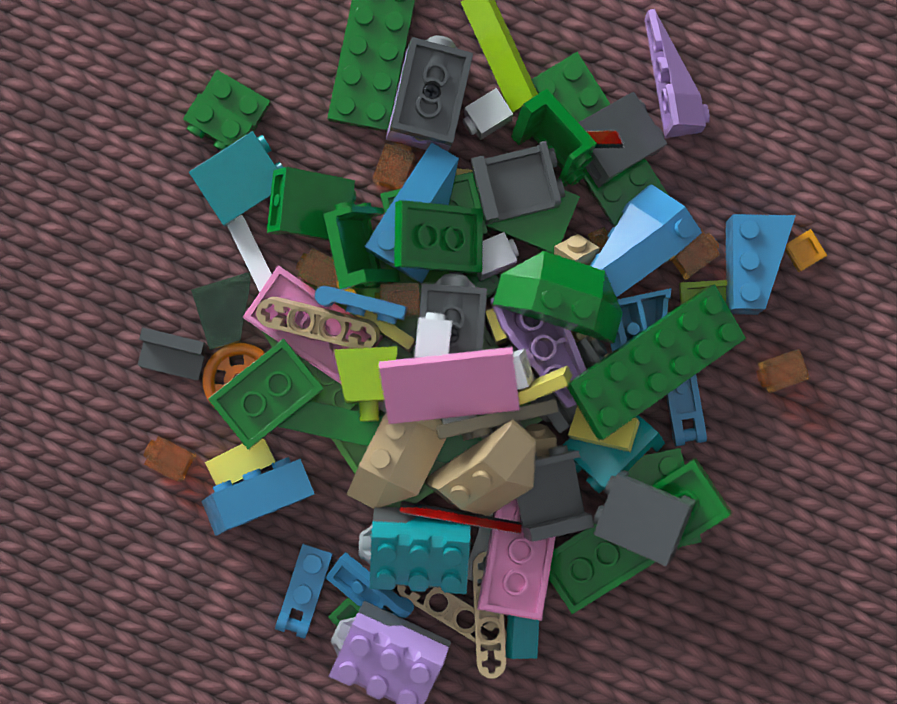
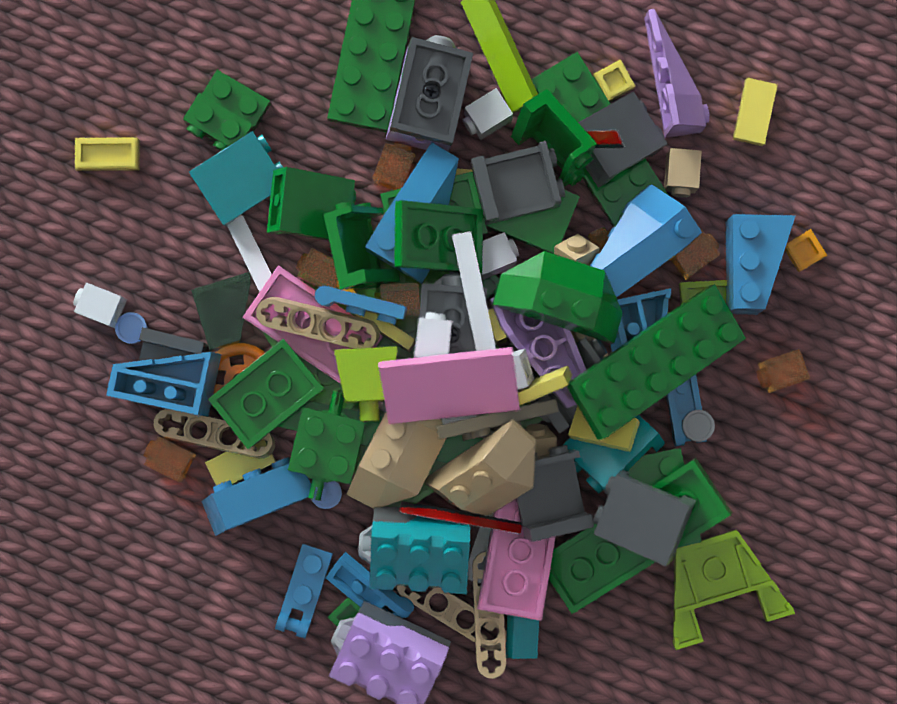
(99, 304): none -> white brick
(106, 154): none -> light yellow tile
(129, 327): none -> light blue piece
(168, 383): none -> dark azure wedge
(212, 439): none -> tan beam
(326, 445): none -> green plate
(330, 496): none -> light blue piece
(473, 291): none -> white sticker
(614, 80): none -> light yellow tile
(682, 171): none -> tan brick
(698, 425): none -> light grey piece
(718, 571): none -> lime wing
(755, 111): none -> light yellow tile

